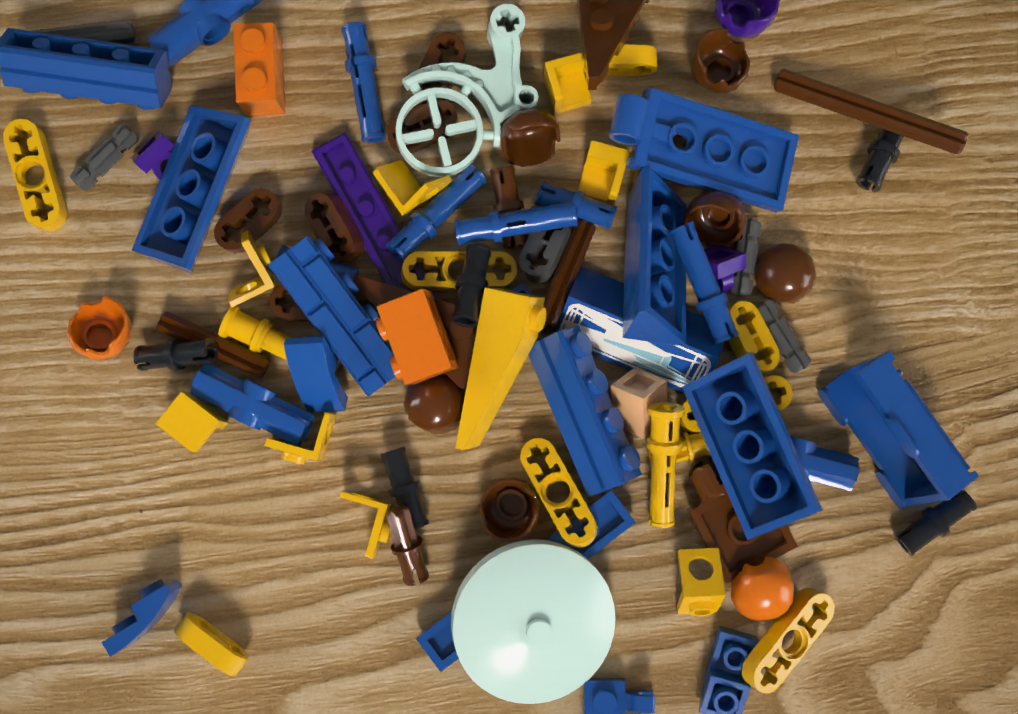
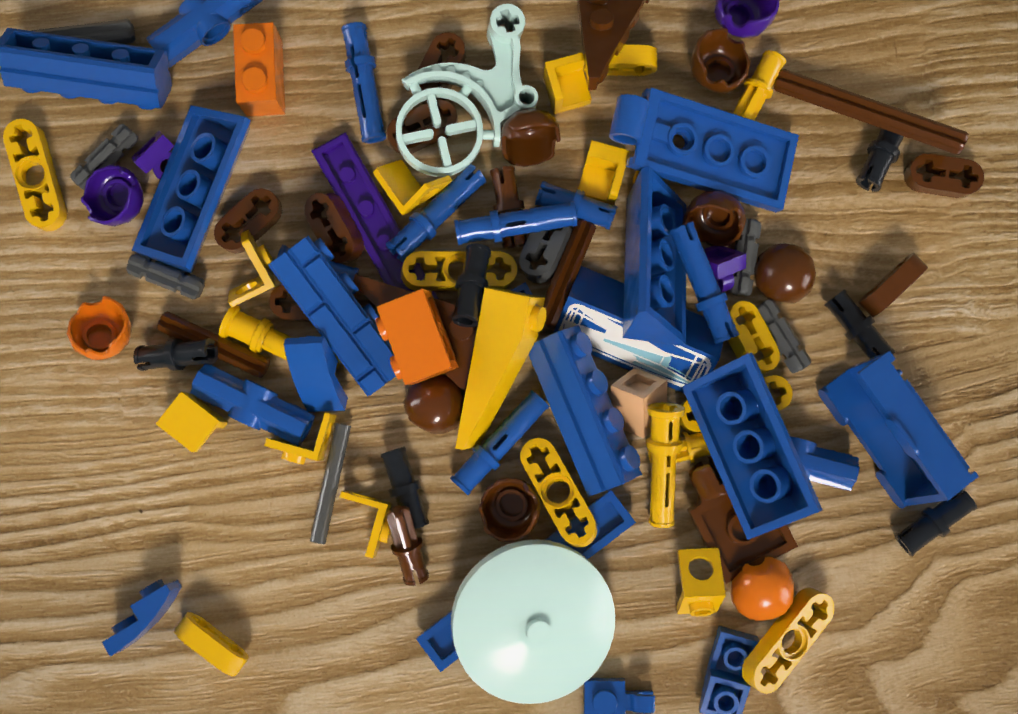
(112, 196): none -> dark purple hair
(165, 276): none -> dark grey axle
(330, 483): none -> dark grey bar
(499, 442): none -> blue pin
(760, 85): none -> yellow axle
(858, 325): none -> black pin
(893, 285): none -> reddish brown beam
(944, 167): none -> reddish brown beam

